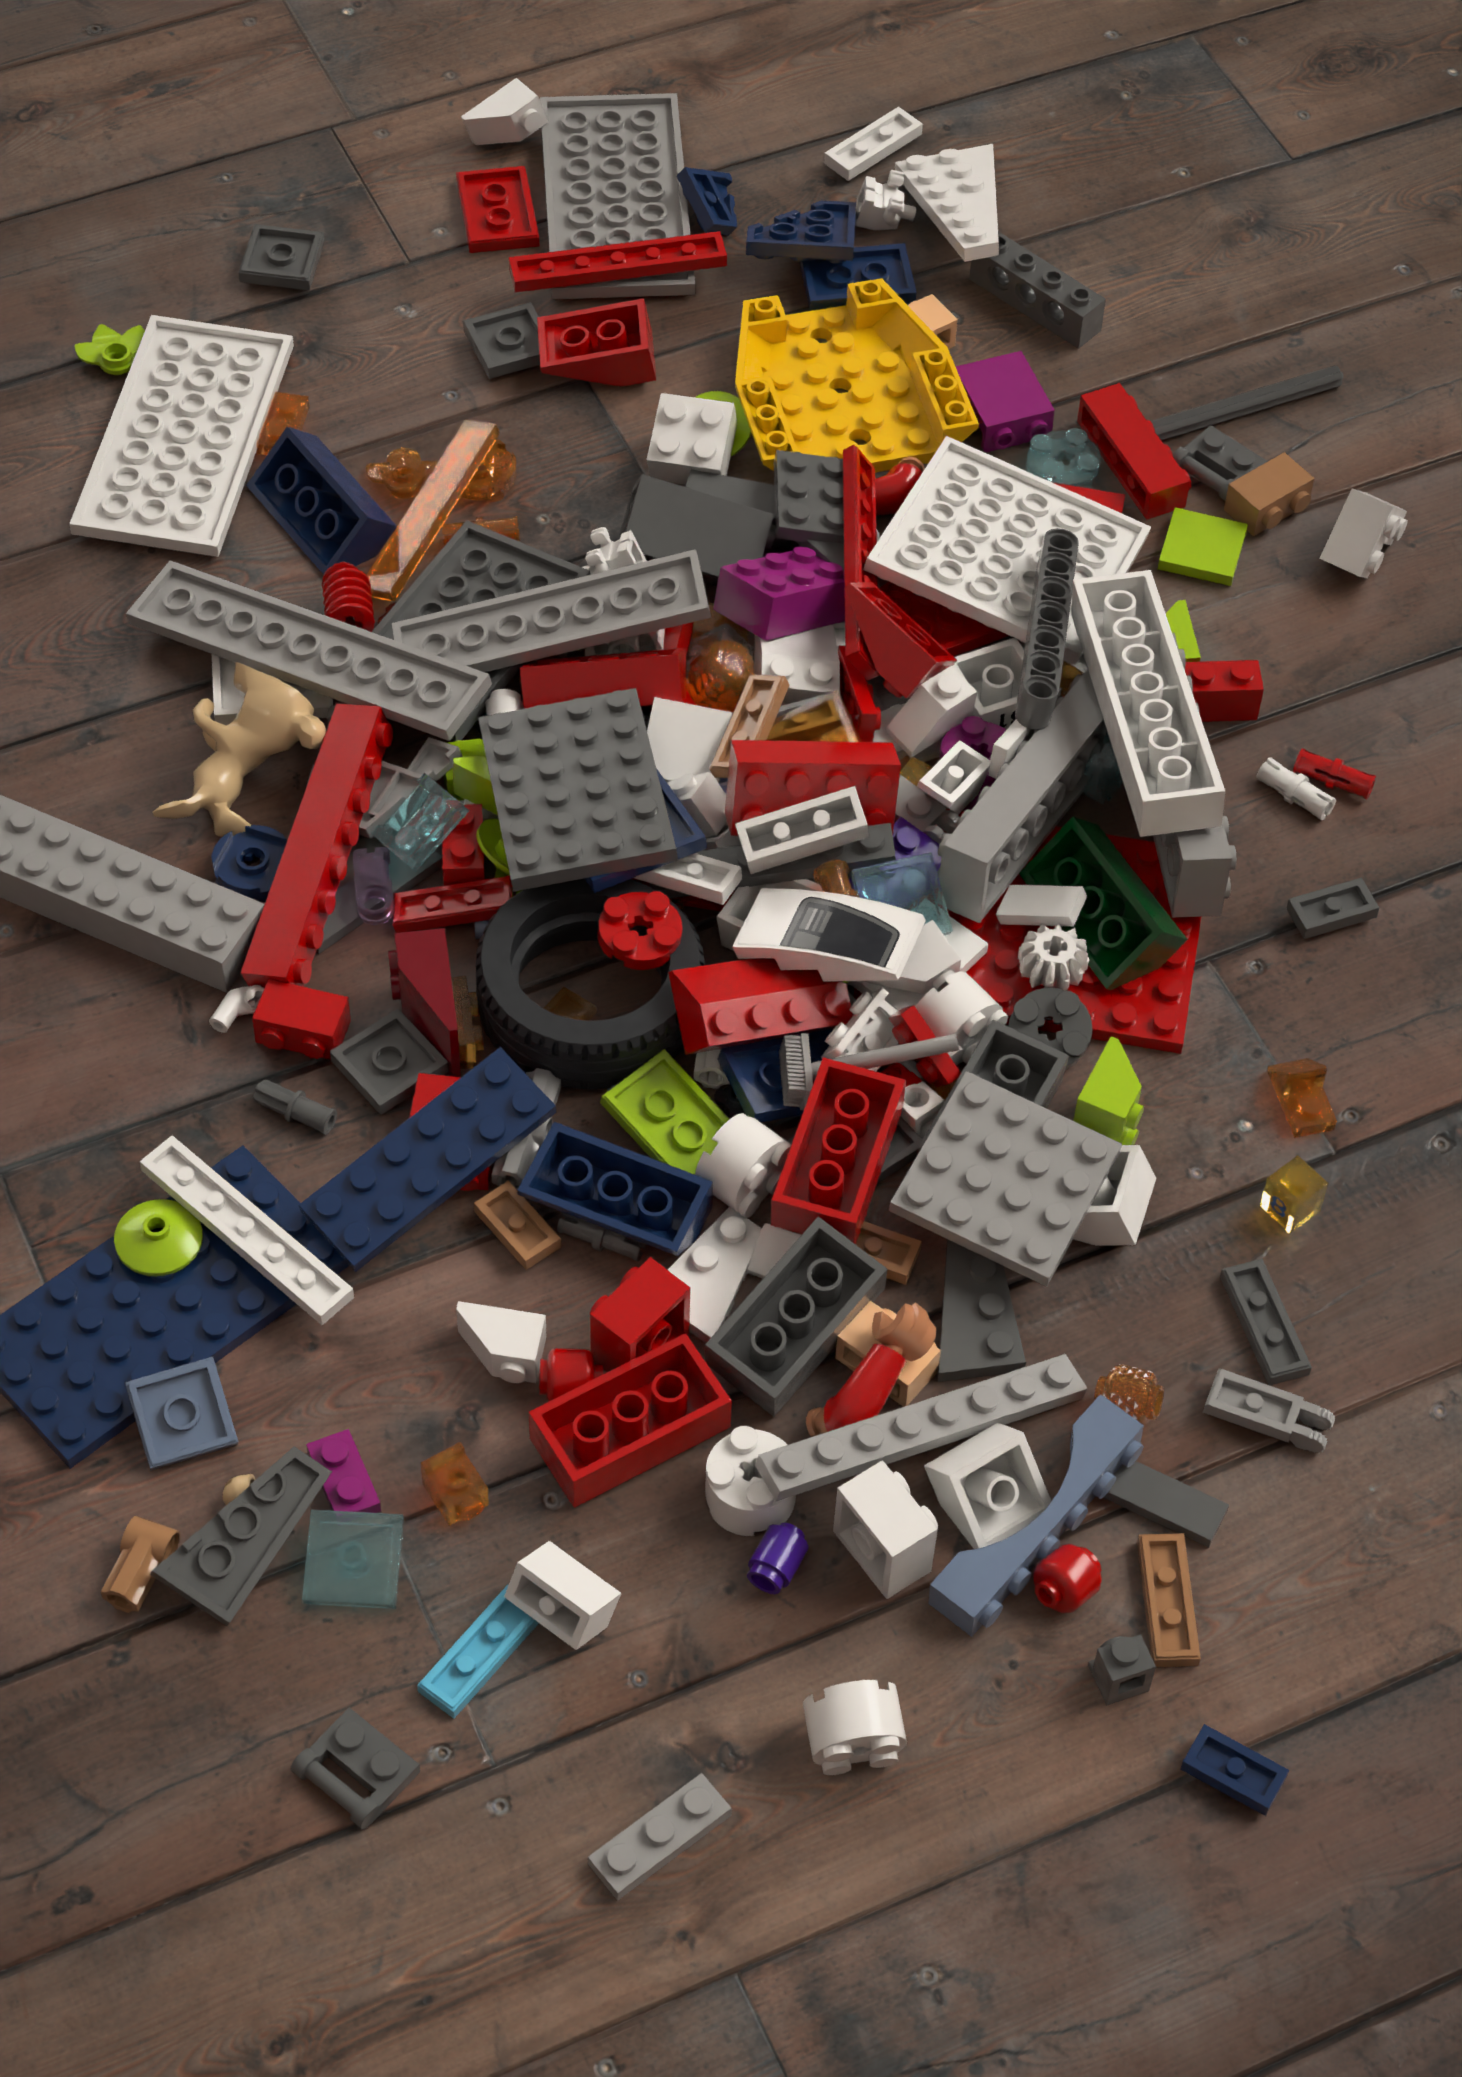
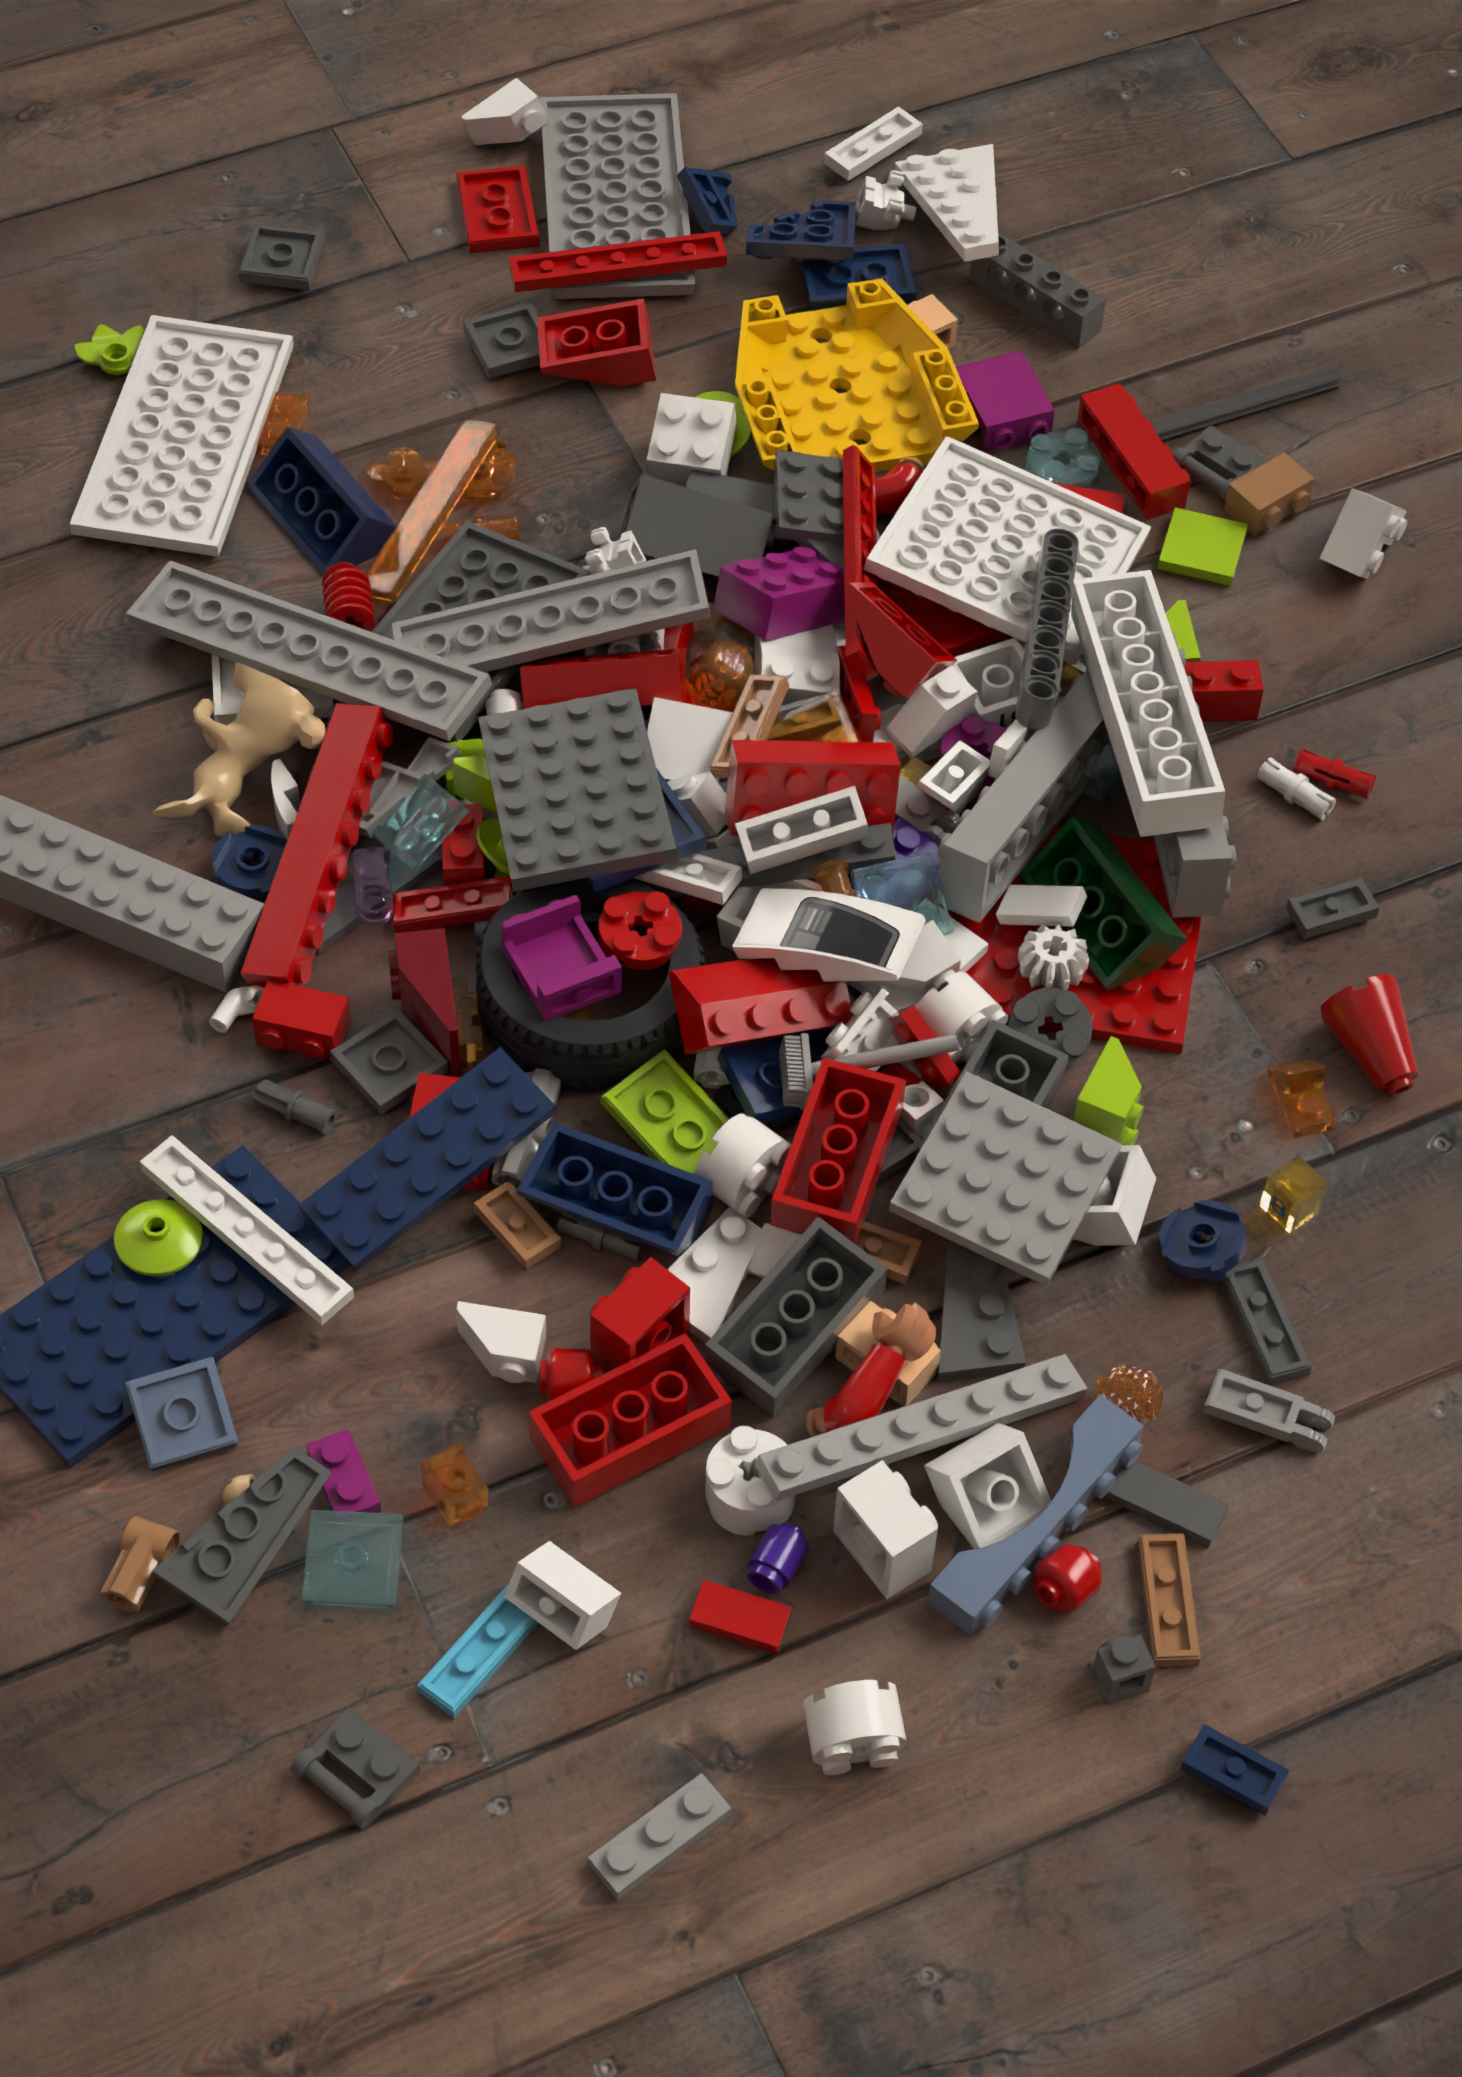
(285, 797): none -> white slope
(559, 959): none -> magenta panel
(740, 1616): none -> red tile
(1205, 1260): none -> dark blue plate
(1374, 1032): none -> red cone

